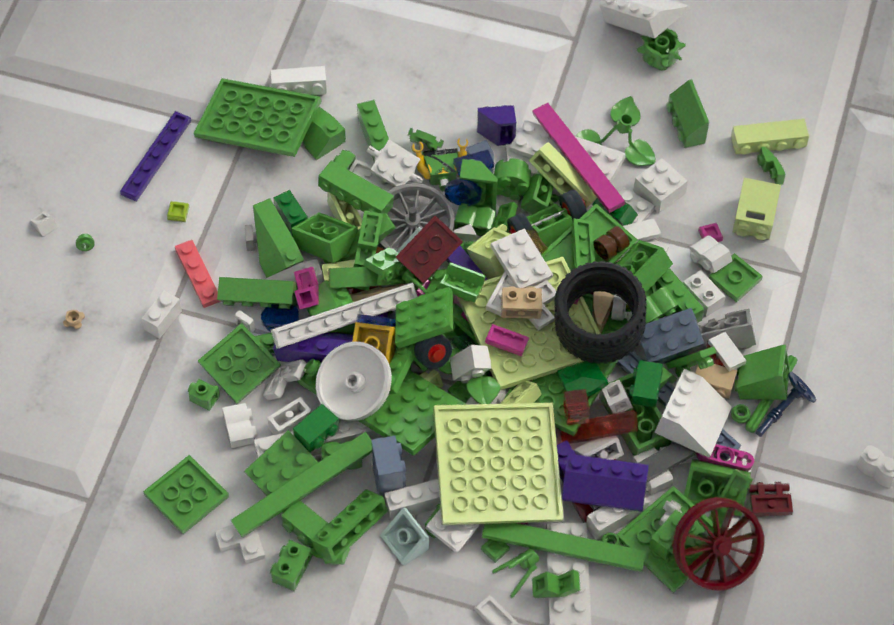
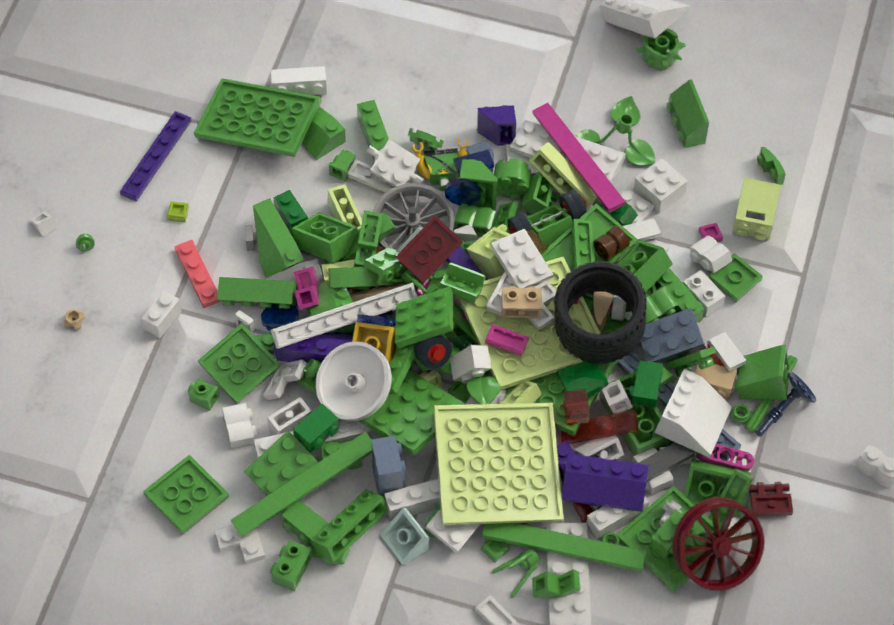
(354, 189): bright green brick -> none
(737, 326): light grey wedge -> none
(772, 135): yellowish green brick -> none

